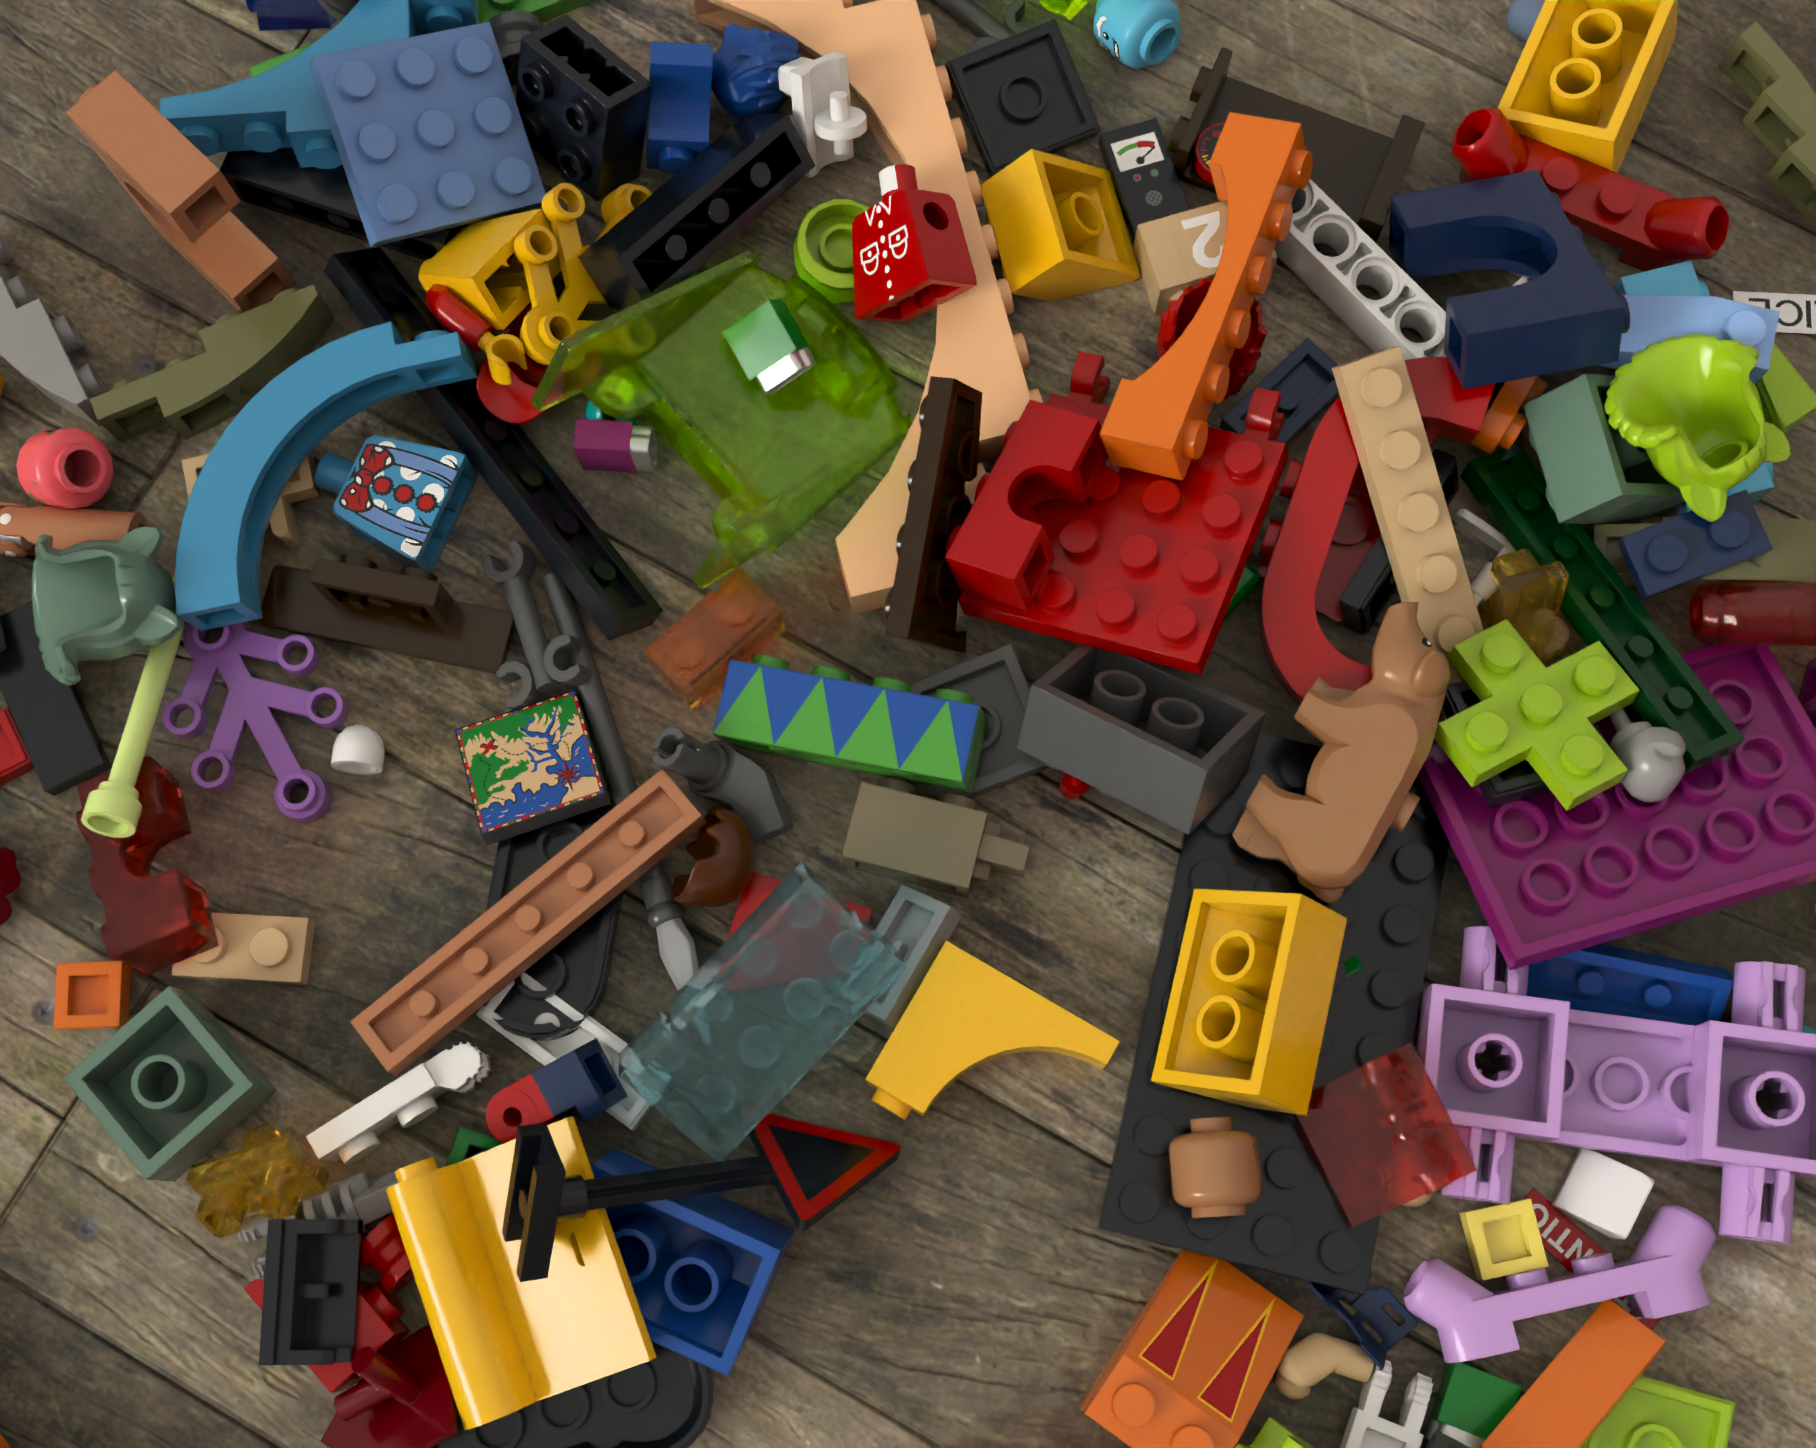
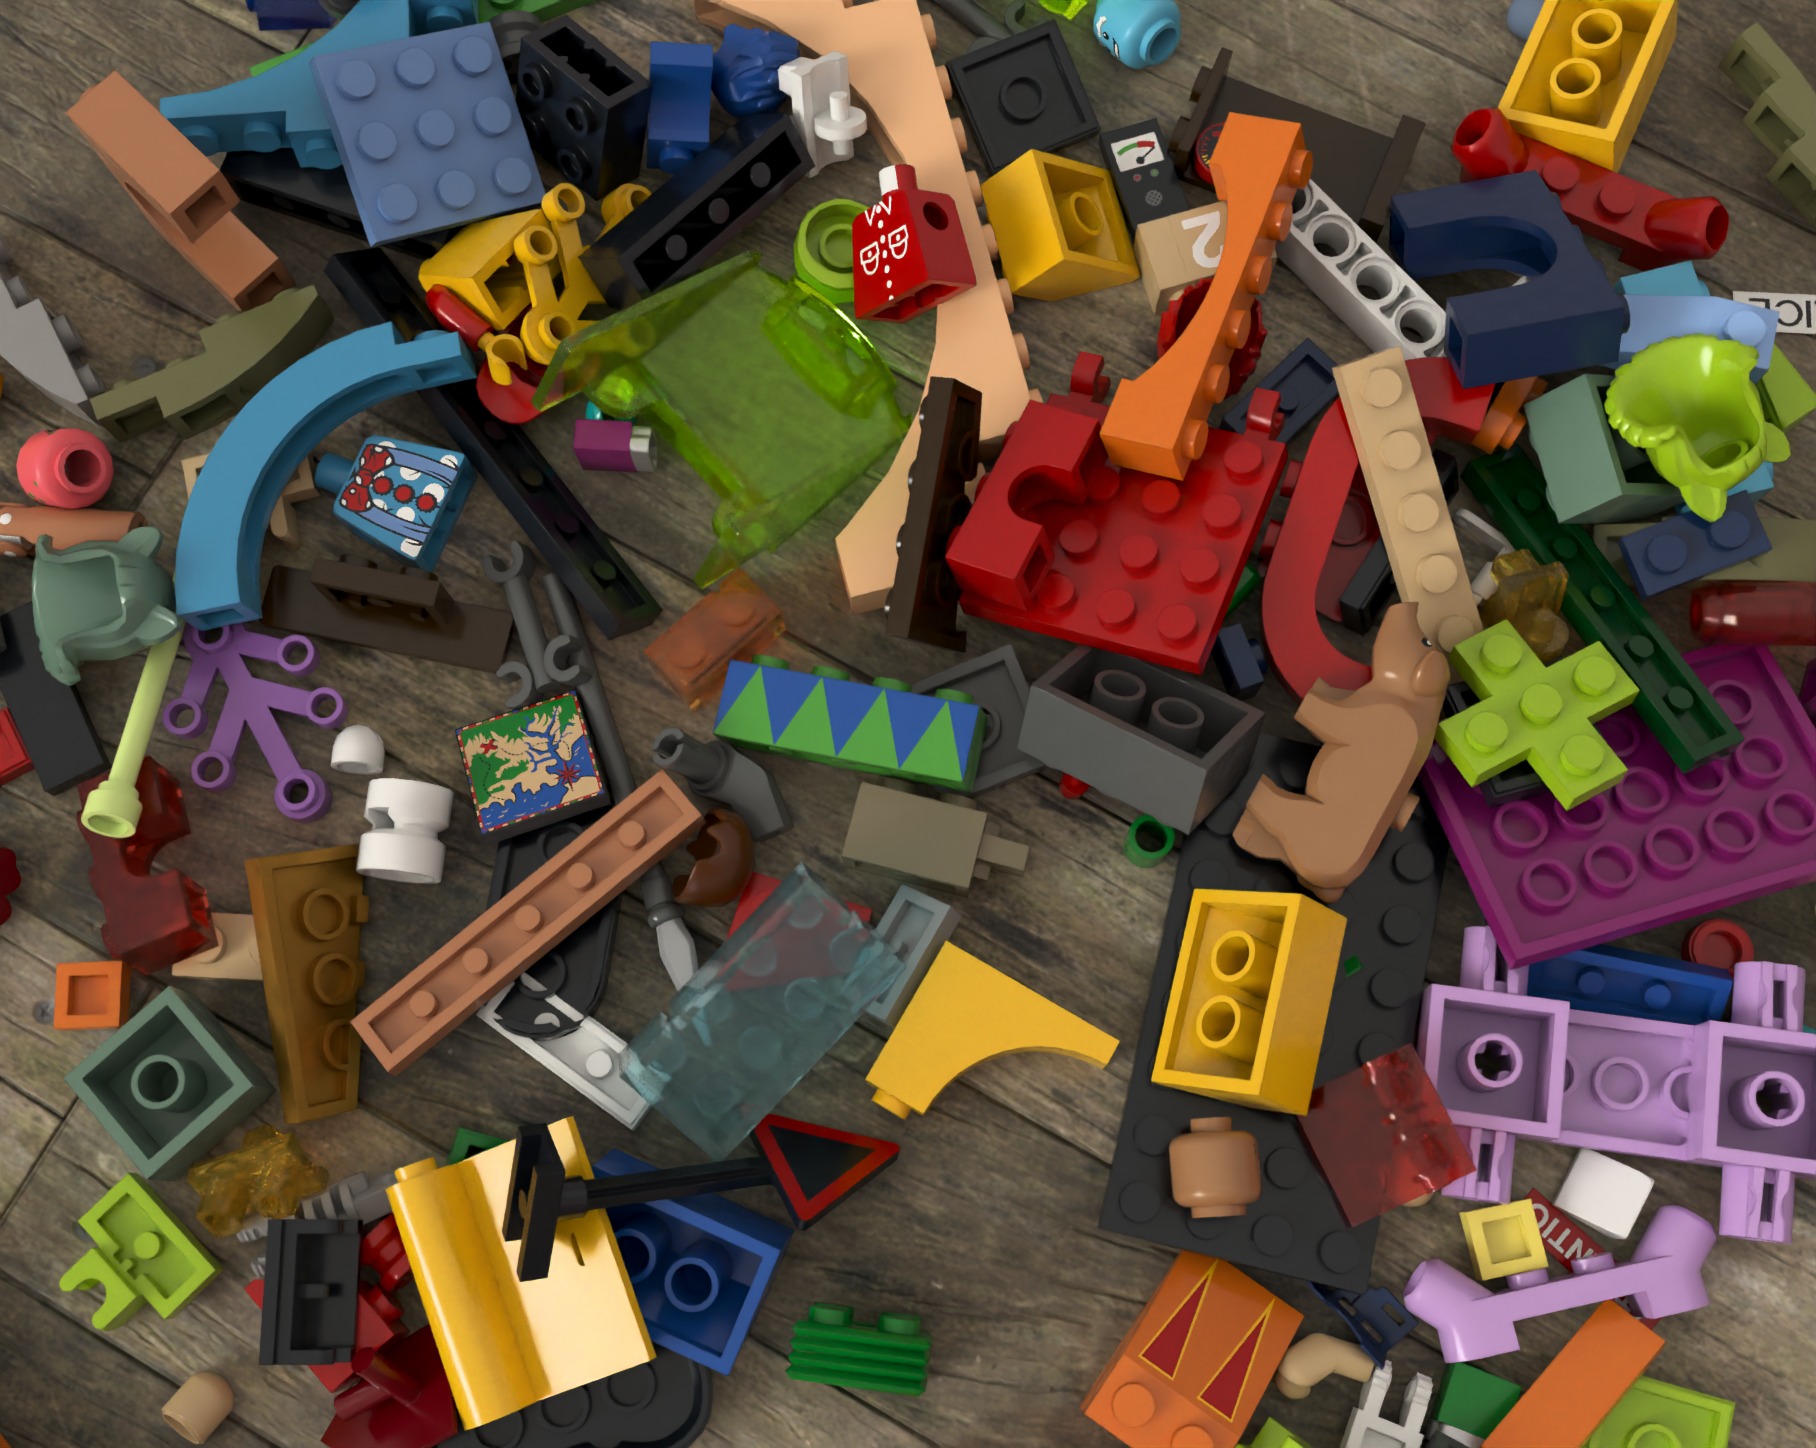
(140, 1256): none -> lime plate
(199, 1406): none -> tan piece
(308, 949): none -> pearl gold wing
(403, 1101): white hinge -> none
(404, 831): none -> white wheel
(576, 1079): dark blue leg -> none
(770, 346): piece -> none
(860, 1353): none -> green brick
(1141, 857): none -> green hinge
(1239, 662): none -> dark blue plate
(1650, 755): light grey piece -> none
(1717, 944): none -> red tile

